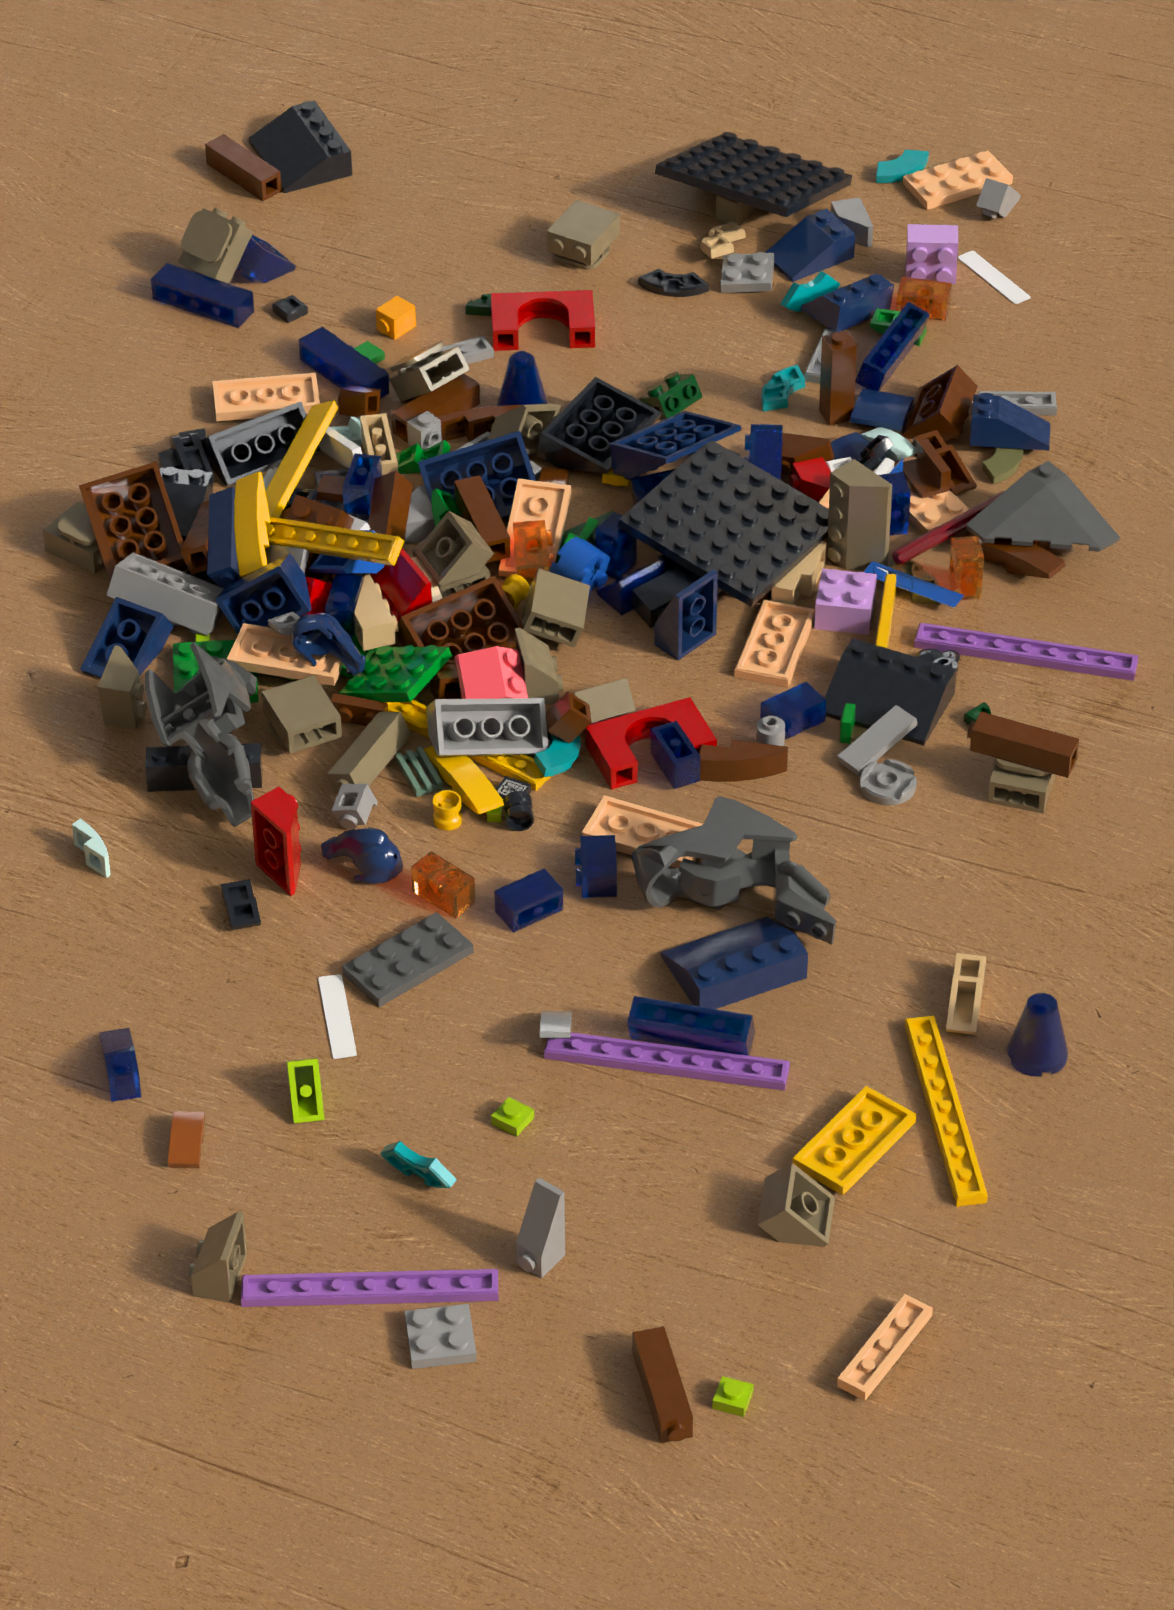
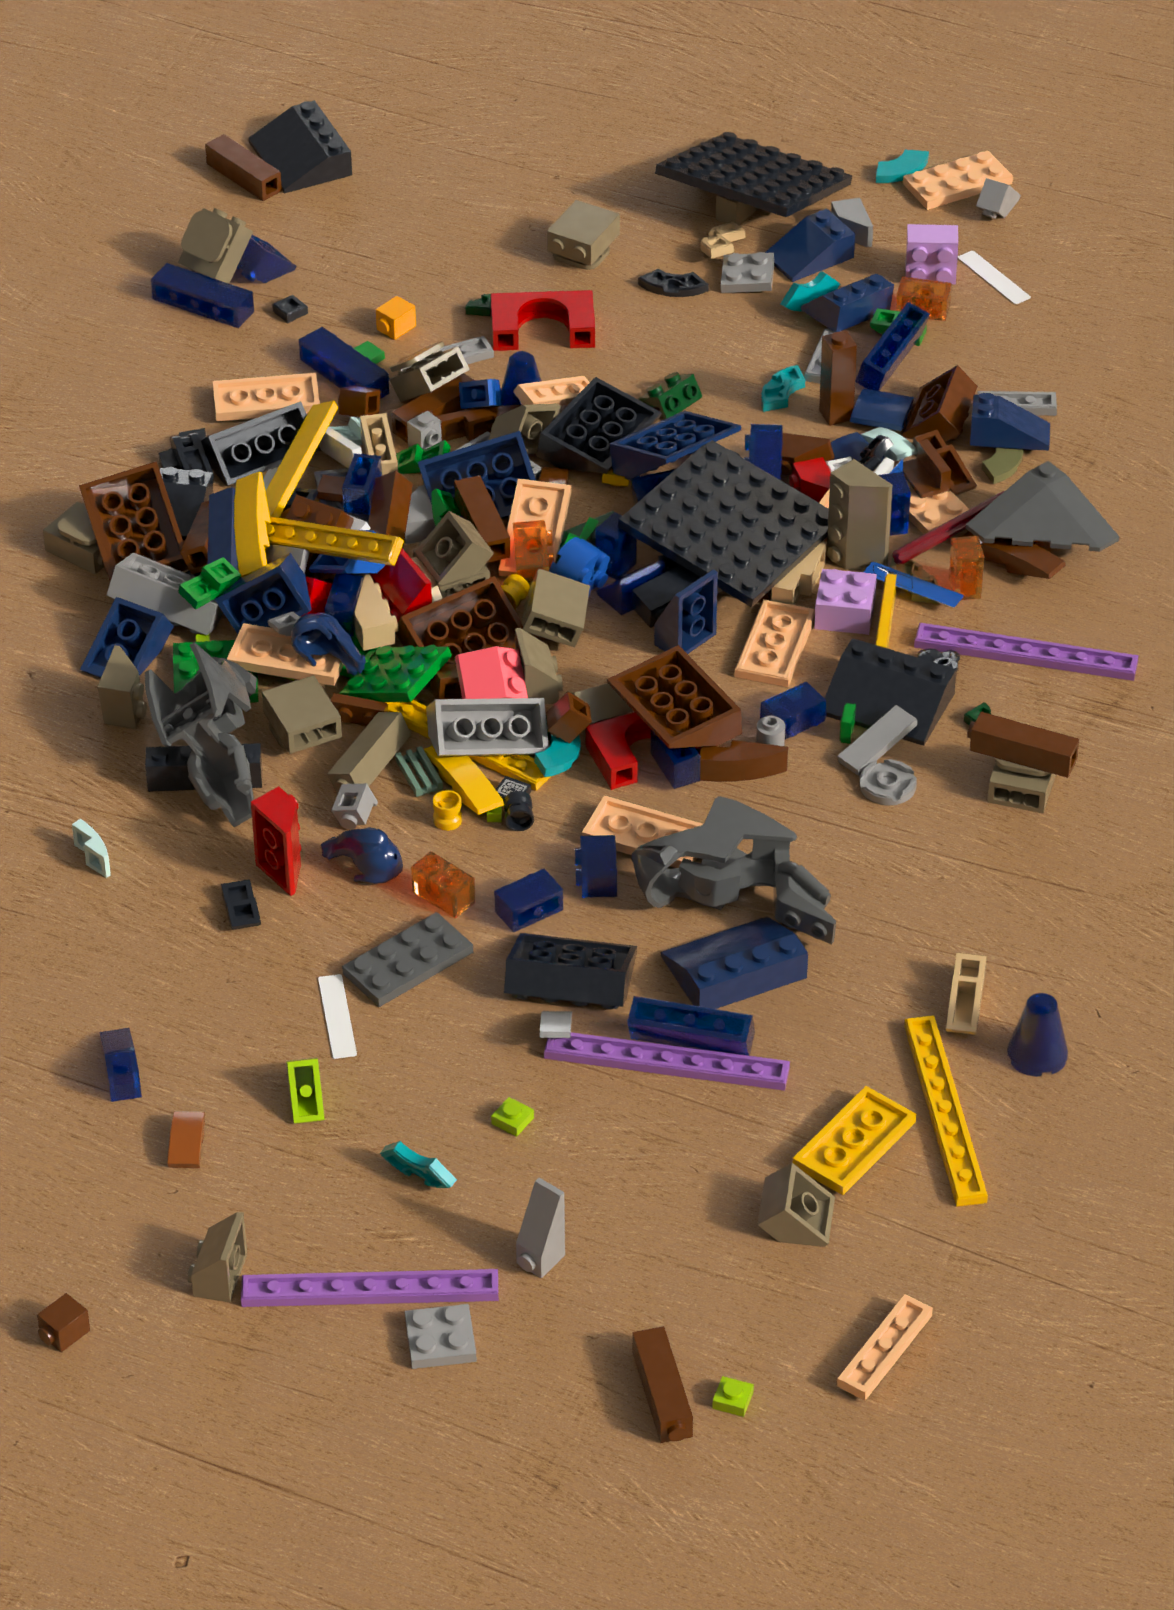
(63, 1322): none -> reddish brown brick
(212, 582): none -> green slope
(480, 393): none -> blue slope
(551, 391): none -> light nougat plate
(569, 970): none -> black slope
(679, 701): none -> reddish brown slope

